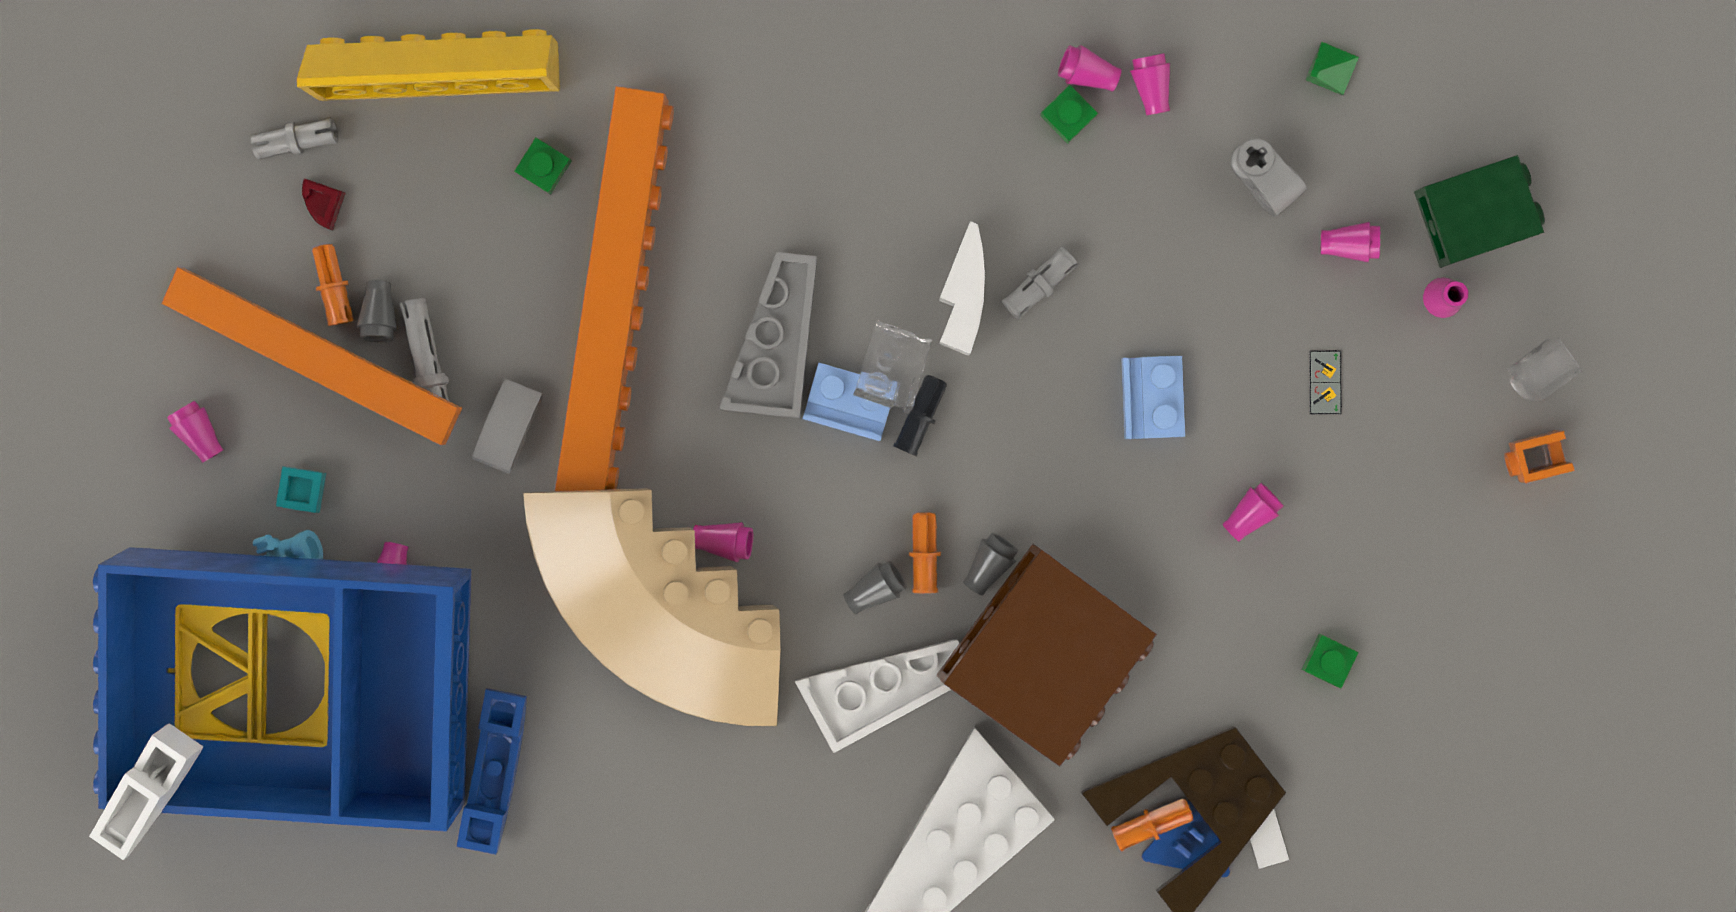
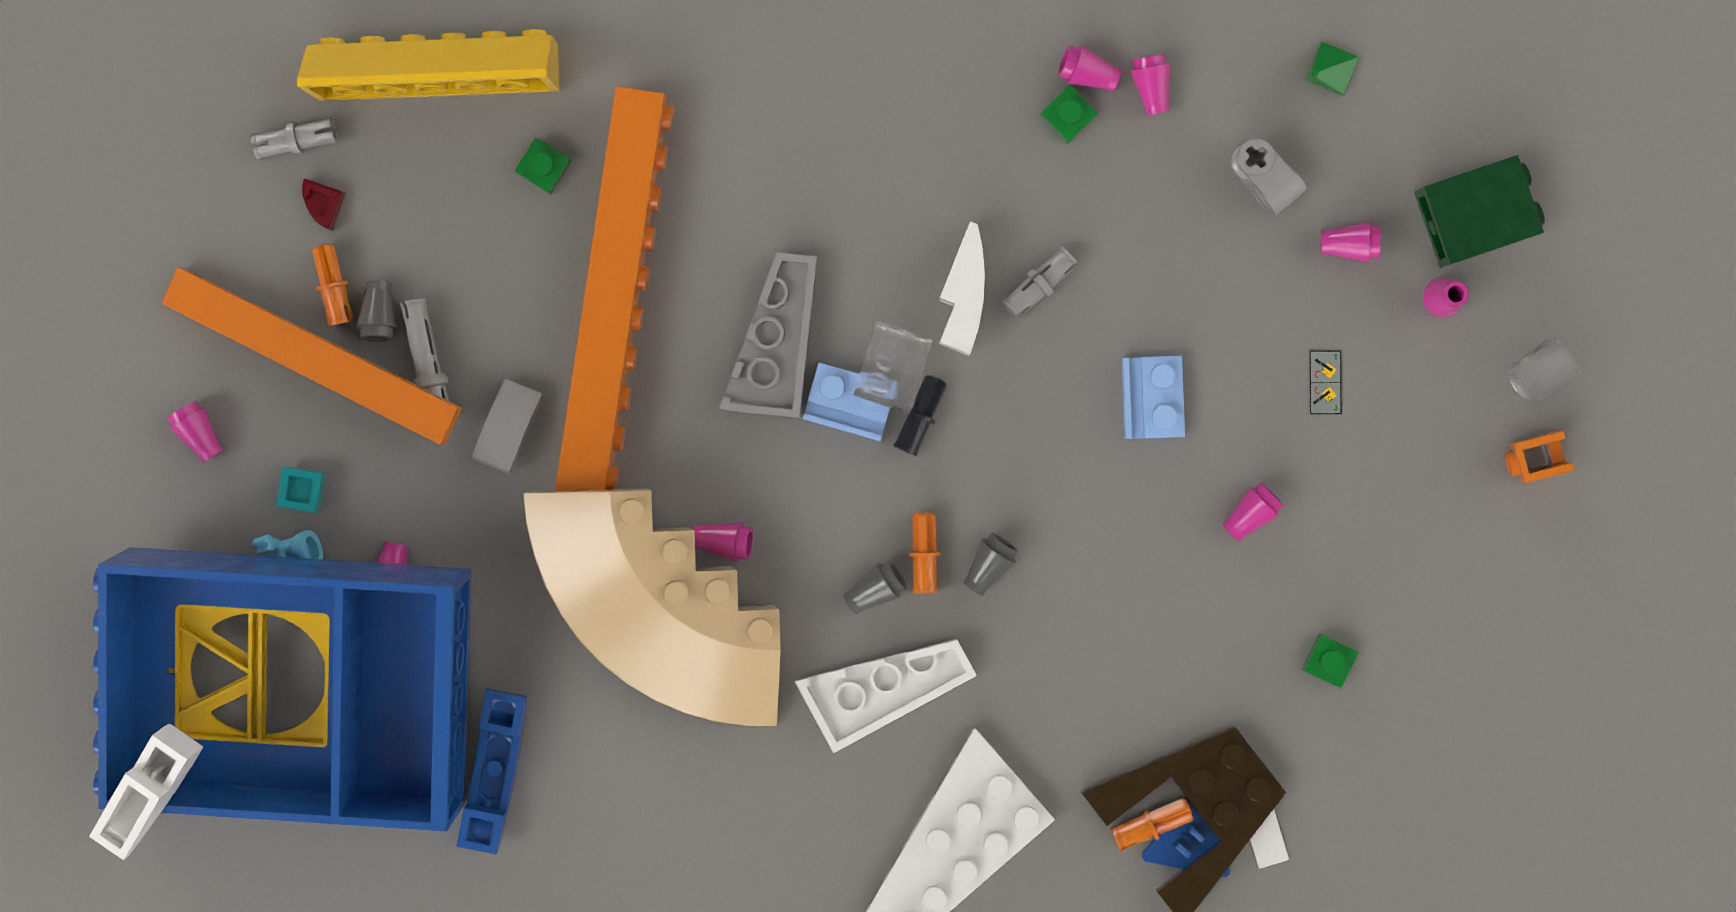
(1047, 656): reddish brown panel -> none

